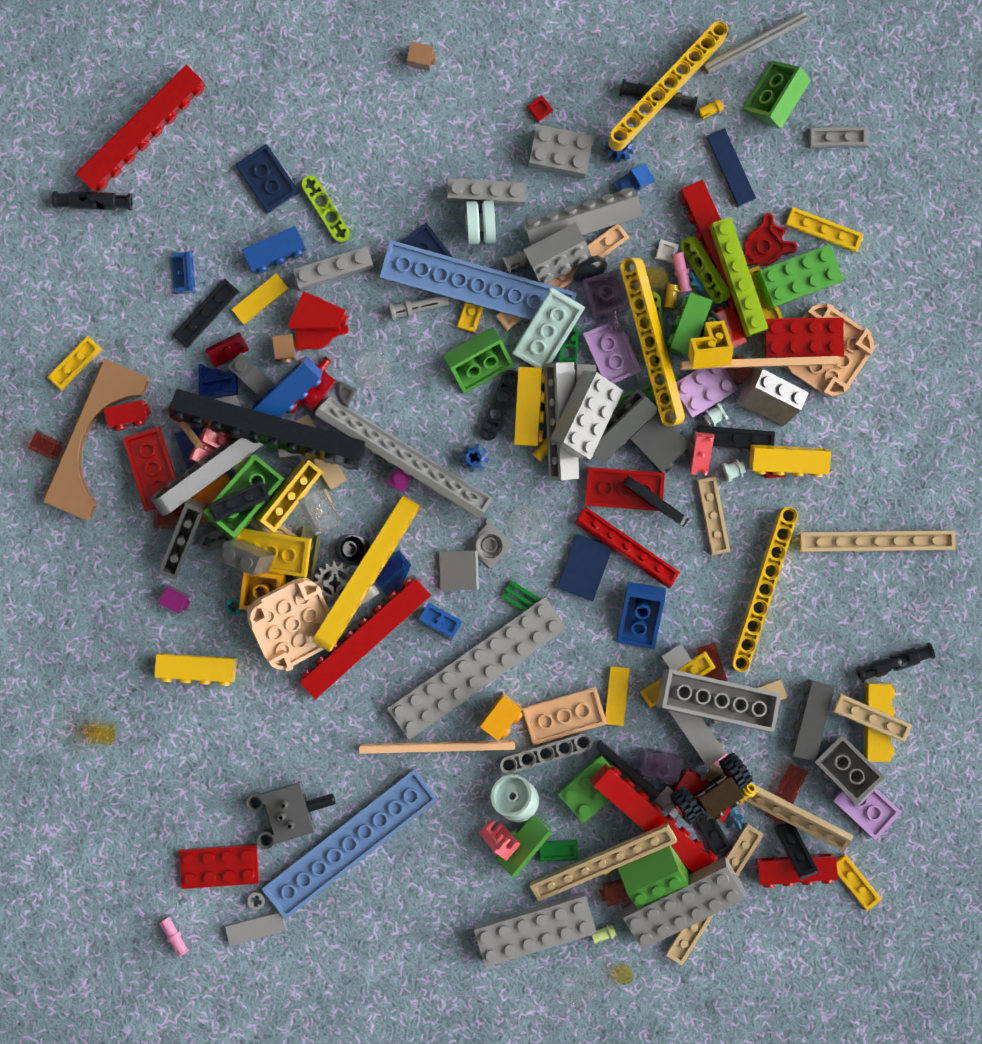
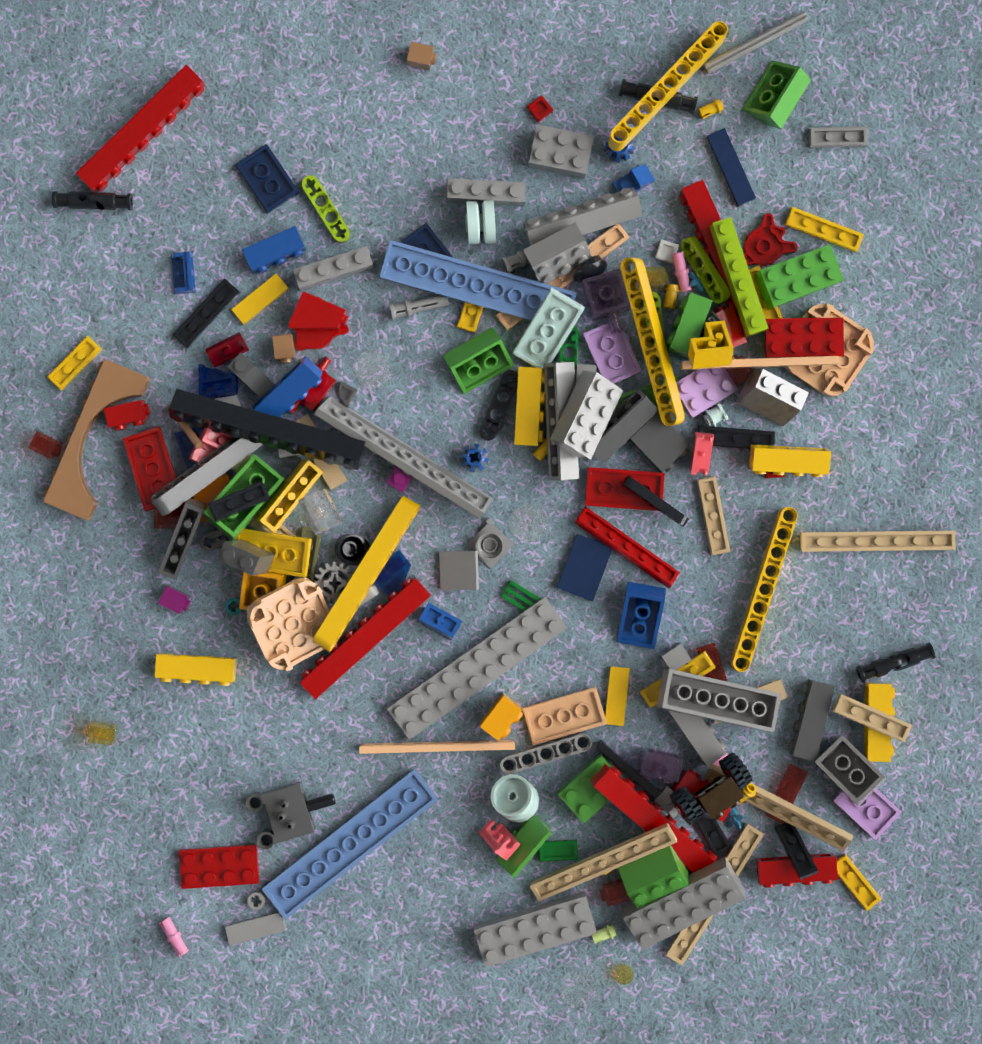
(733, 470): light aqua brick -> none

